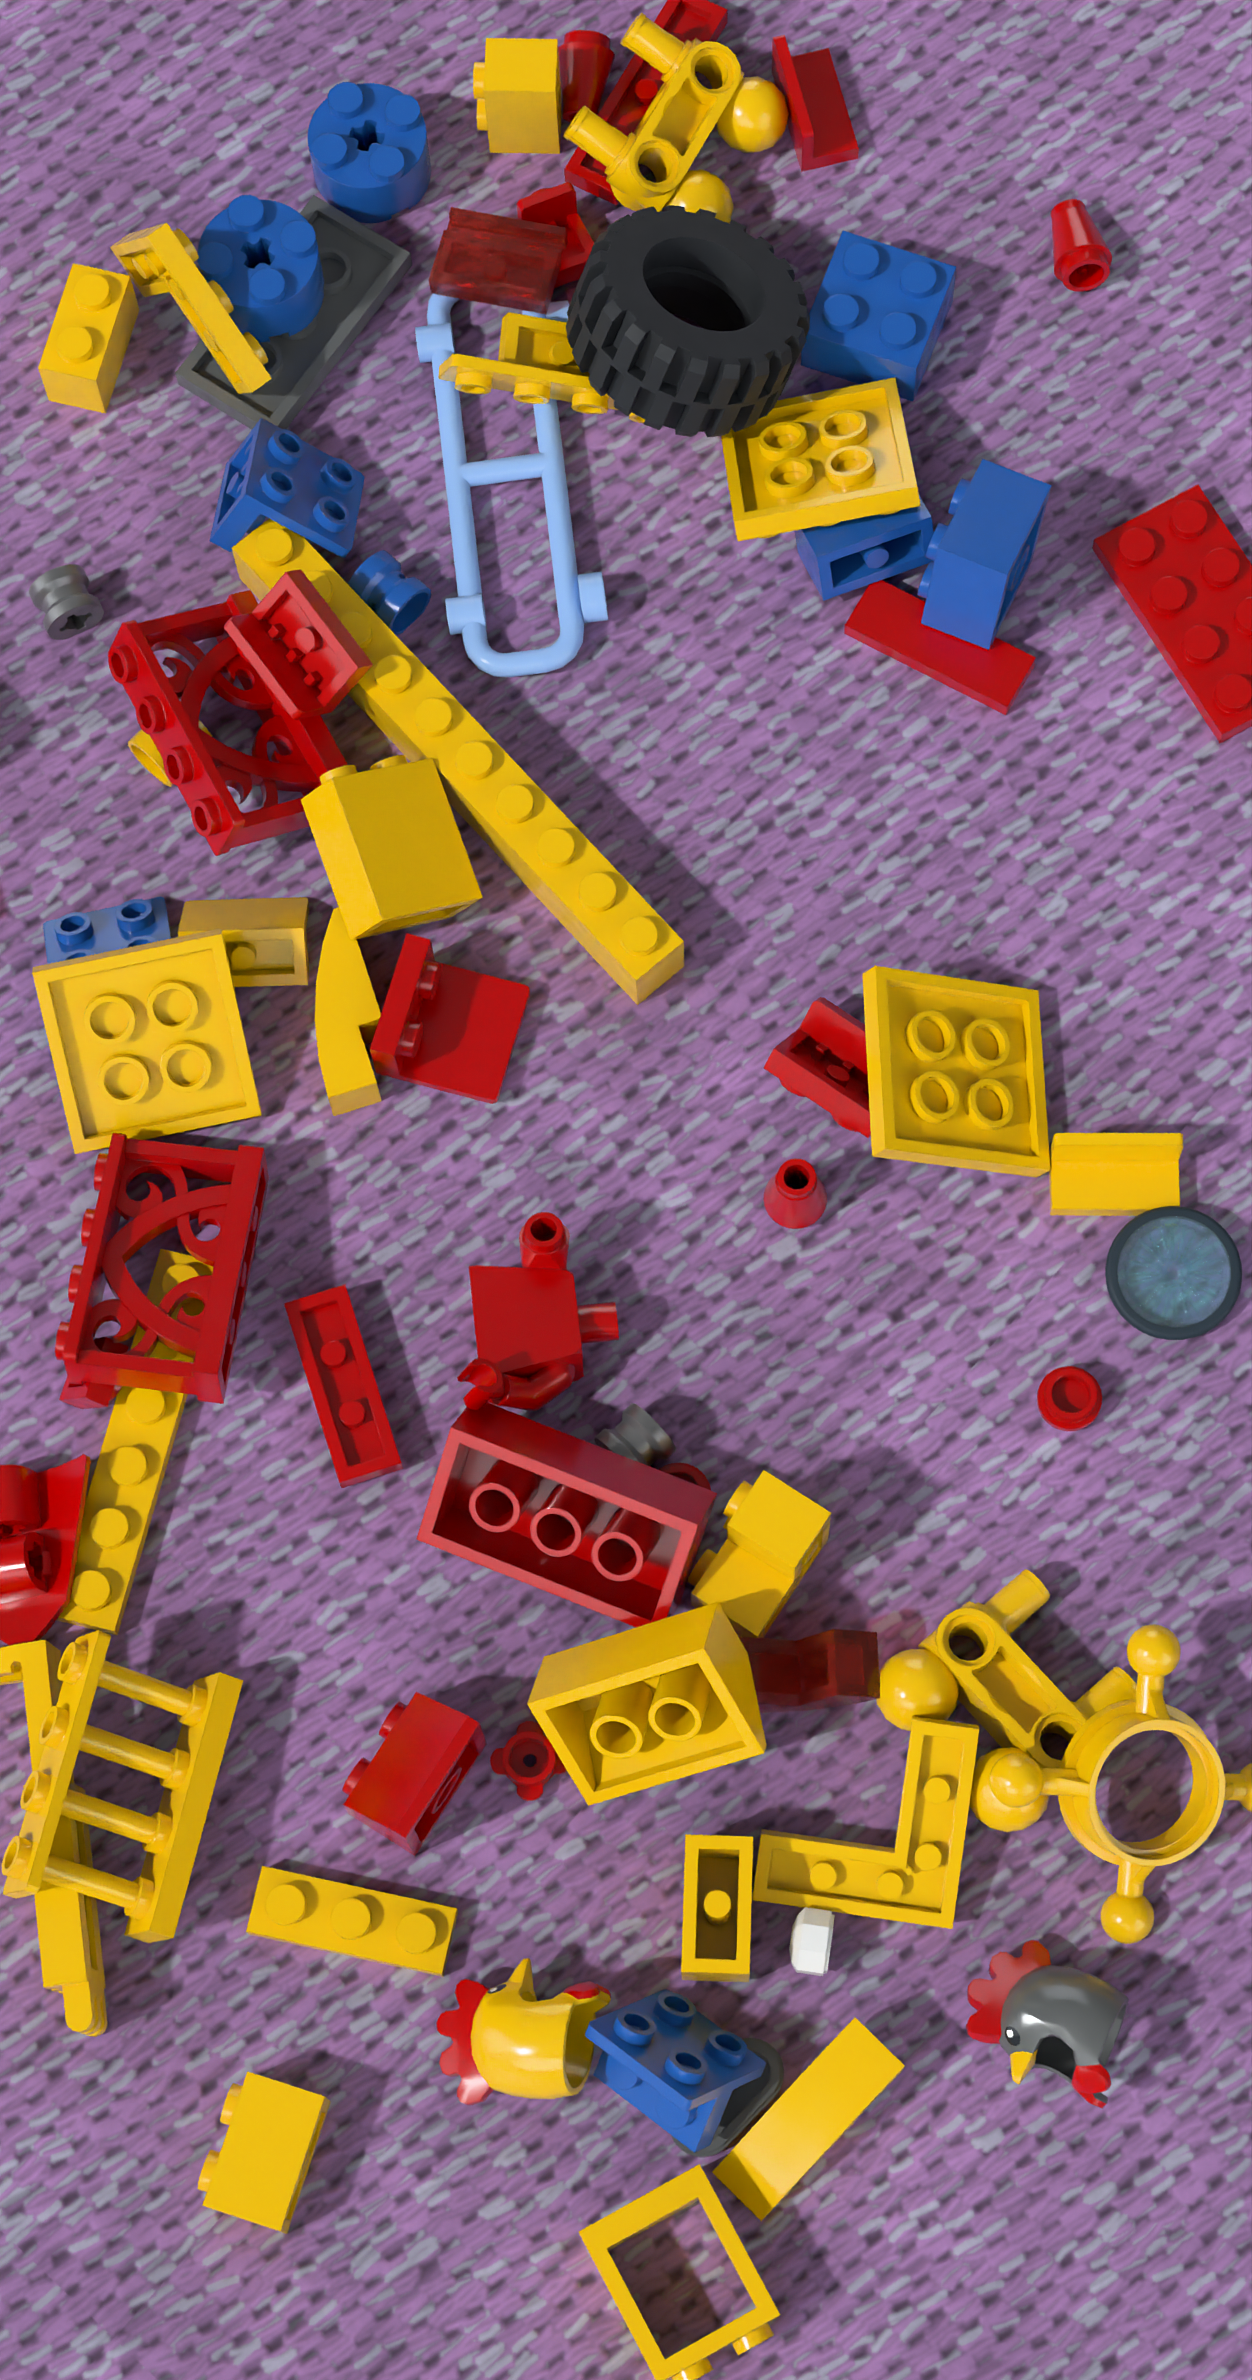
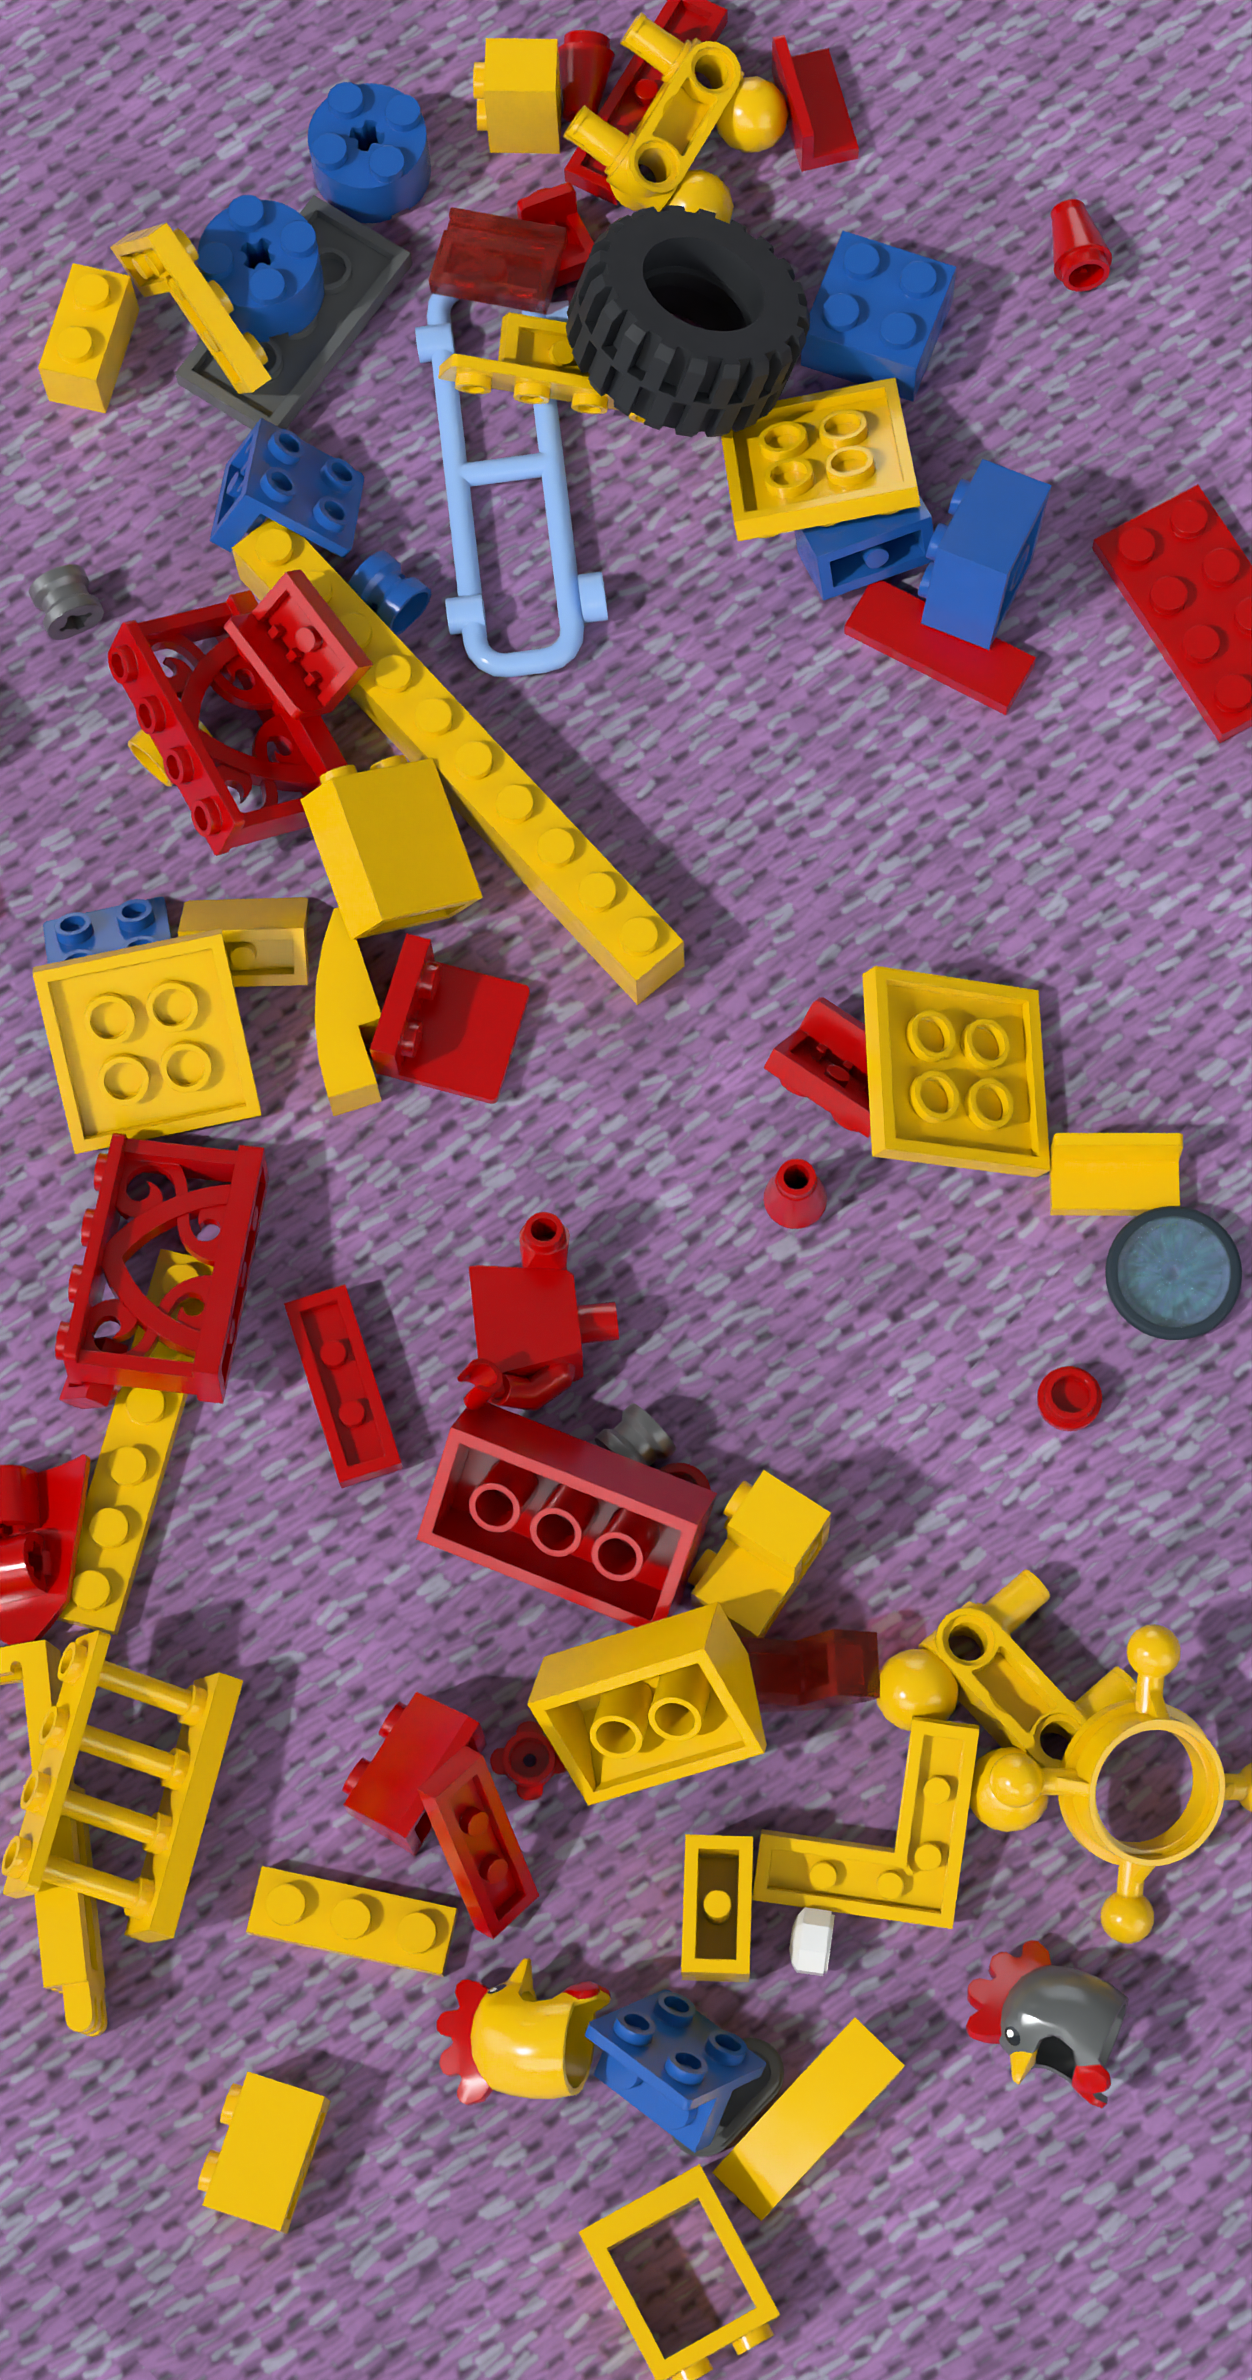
(478, 1842): none -> red plate

